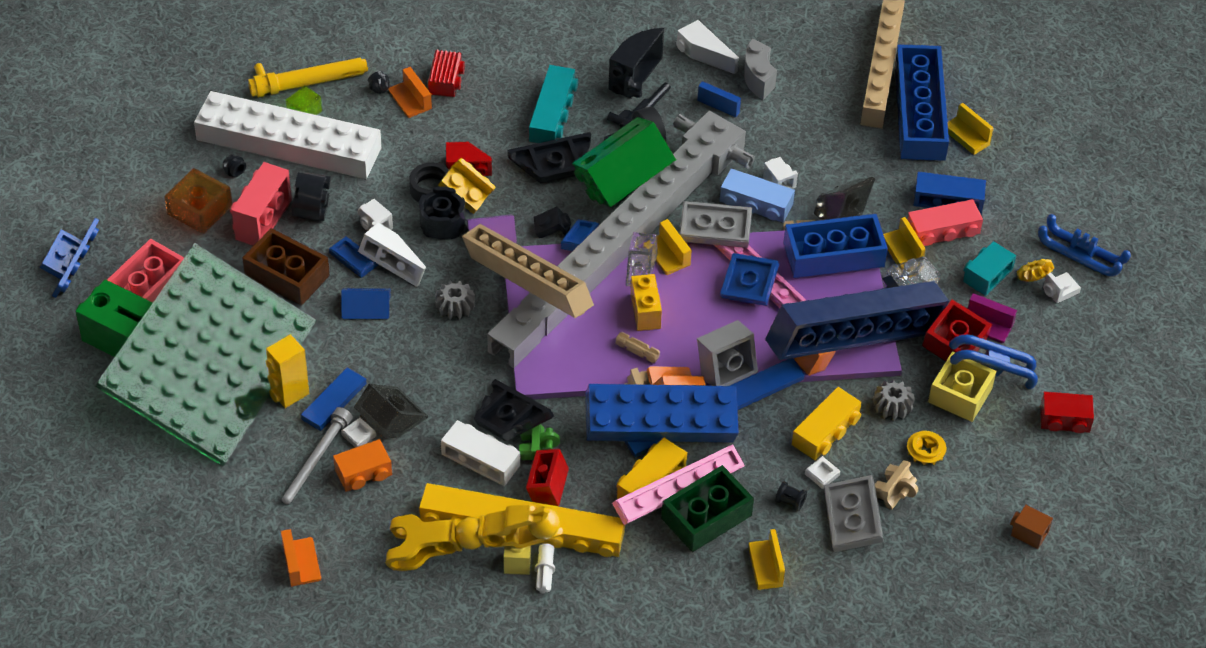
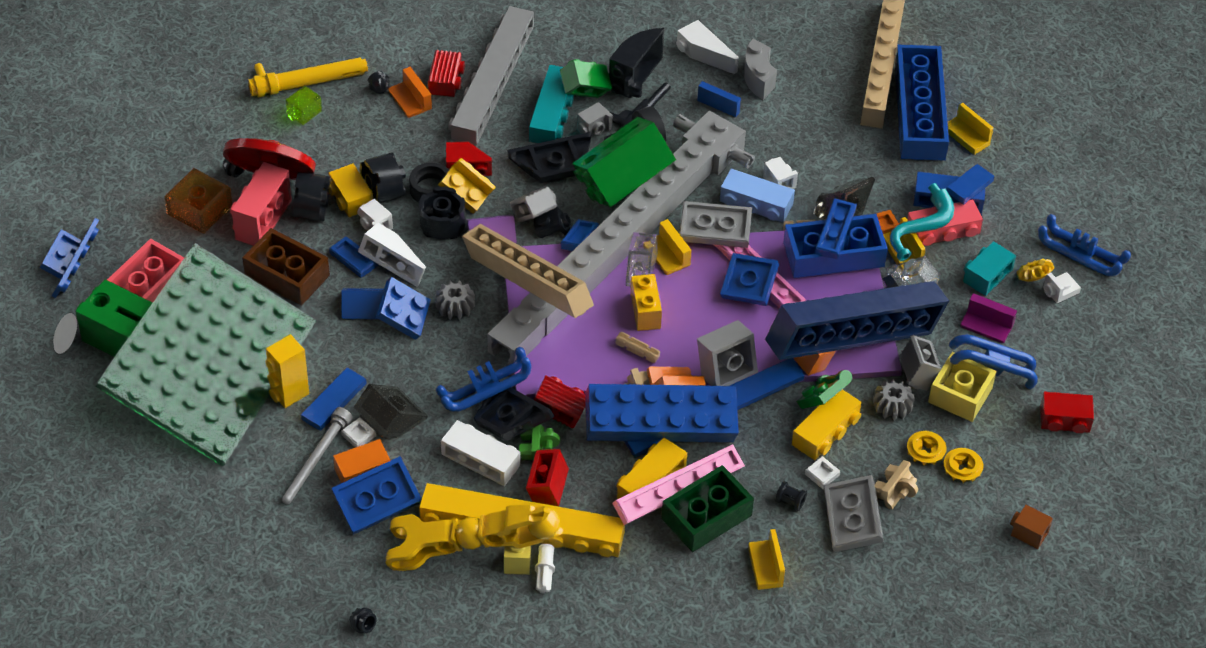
(65, 333): none -> white sticker
(252, 152): none -> red dish
(288, 135): white brick -> none
(300, 559): orange panel -> none
(349, 189): none -> yellow brick
(363, 620): none -> black plate
(376, 495): none -> blue plate
(384, 177): none -> black brick
(403, 308): none -> plate
(486, 383): none -> blue piece
(492, 75): none -> light grey brick
(533, 204): none -> light grey brick
(565, 402): none -> red brick
(585, 78): none -> green brick
(594, 120): none -> light grey brick
(826, 388): none -> green plate
(835, 229): none -> blue tile
(887, 221): none -> orange plate
(920, 363): none -> light grey brick
(945, 213): none -> teal animal
(952, 322): red brick -> none
(958, 457): none -> yellow gear
(970, 184): none -> blue tile

